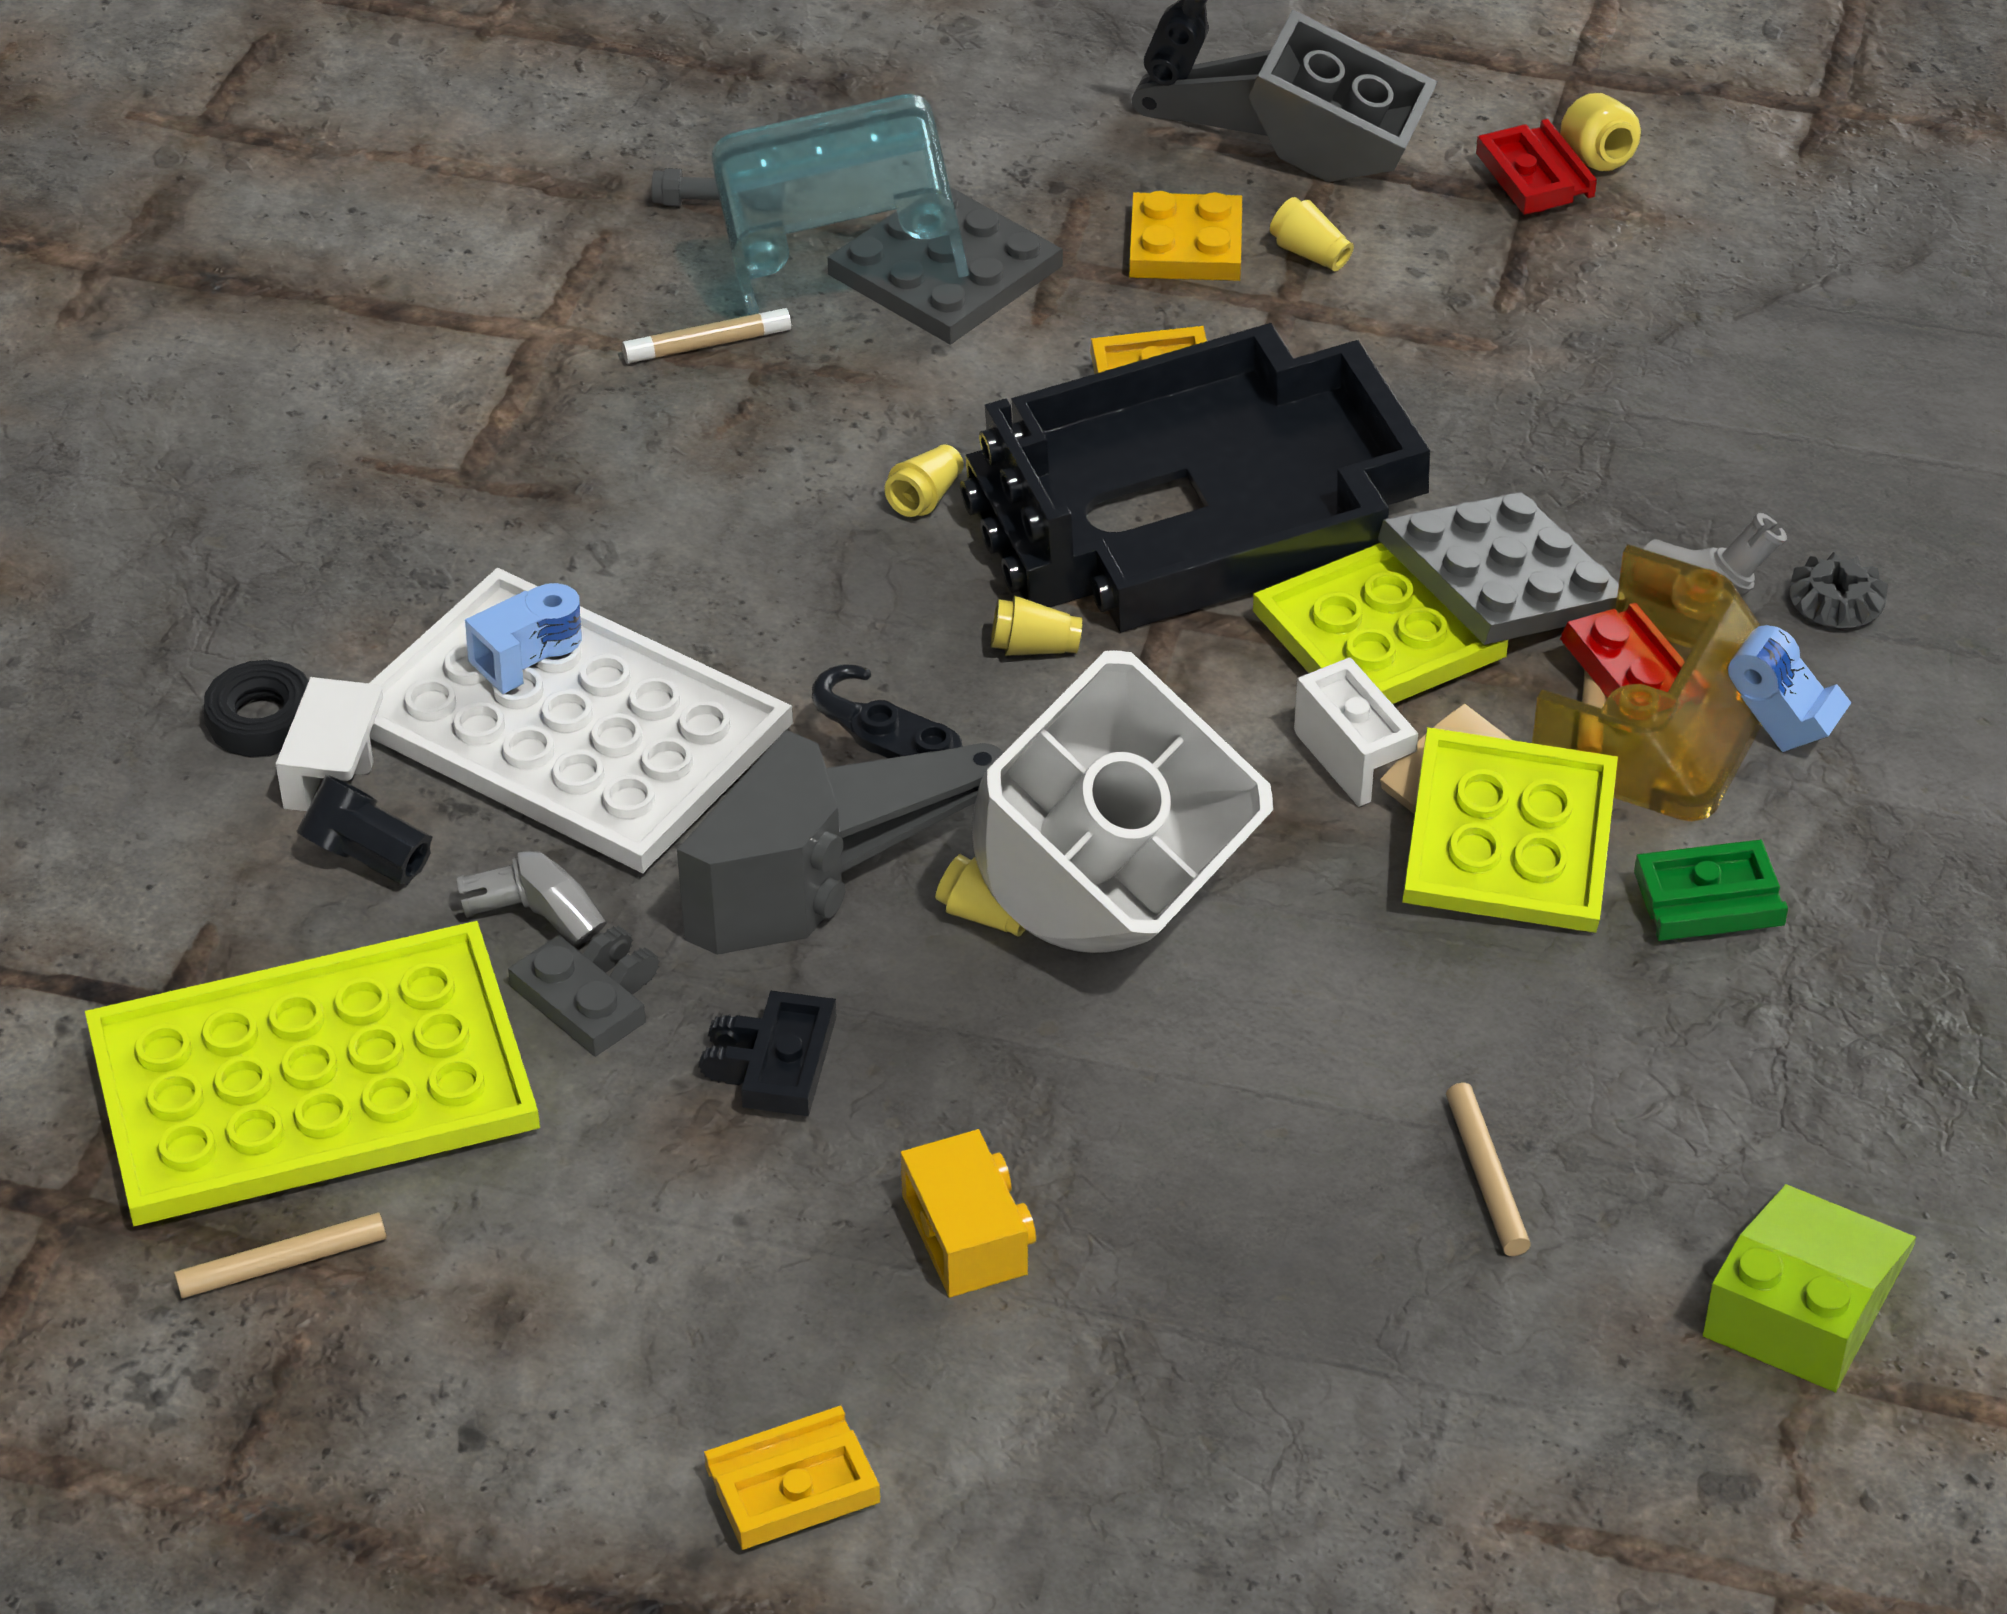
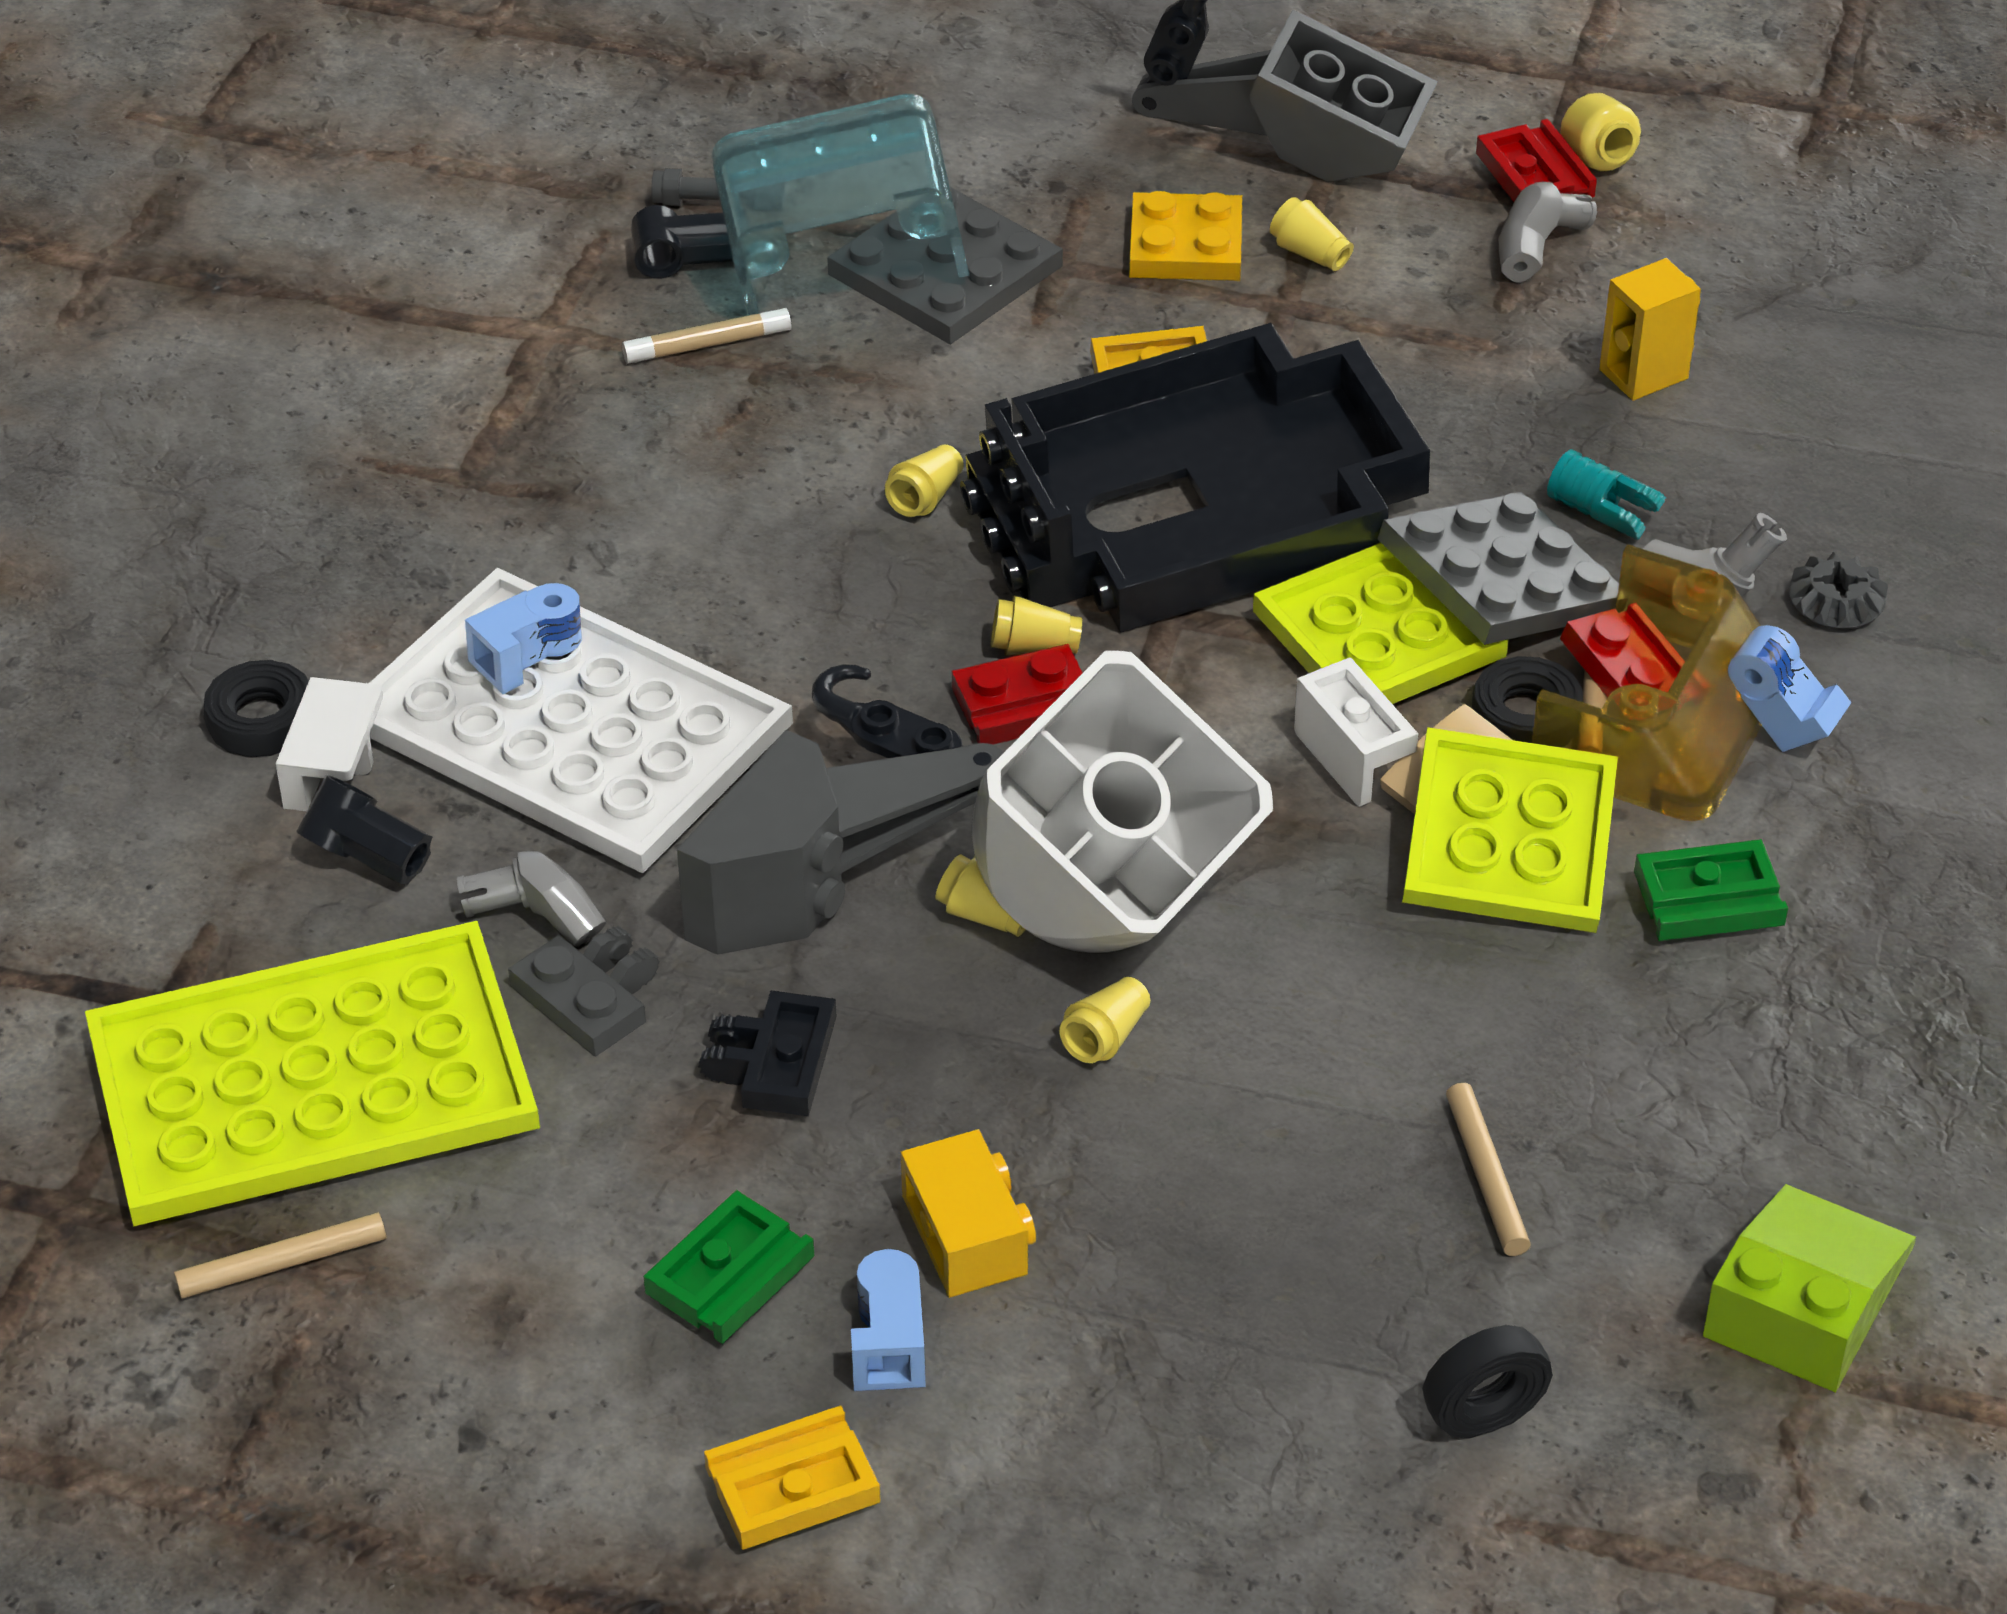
(669, 241): none -> black piece
(728, 1266): none -> green plate
(890, 1305): none -> light blue leg
(1013, 692): none -> red plate
(1101, 1022): none -> light yellow cone
(1463, 1367): none -> black tyre
(1517, 677): none -> black tyre
(1532, 219): none -> light grey arm
(1598, 490): none -> teal hinge
(1649, 328): none -> yellow brick

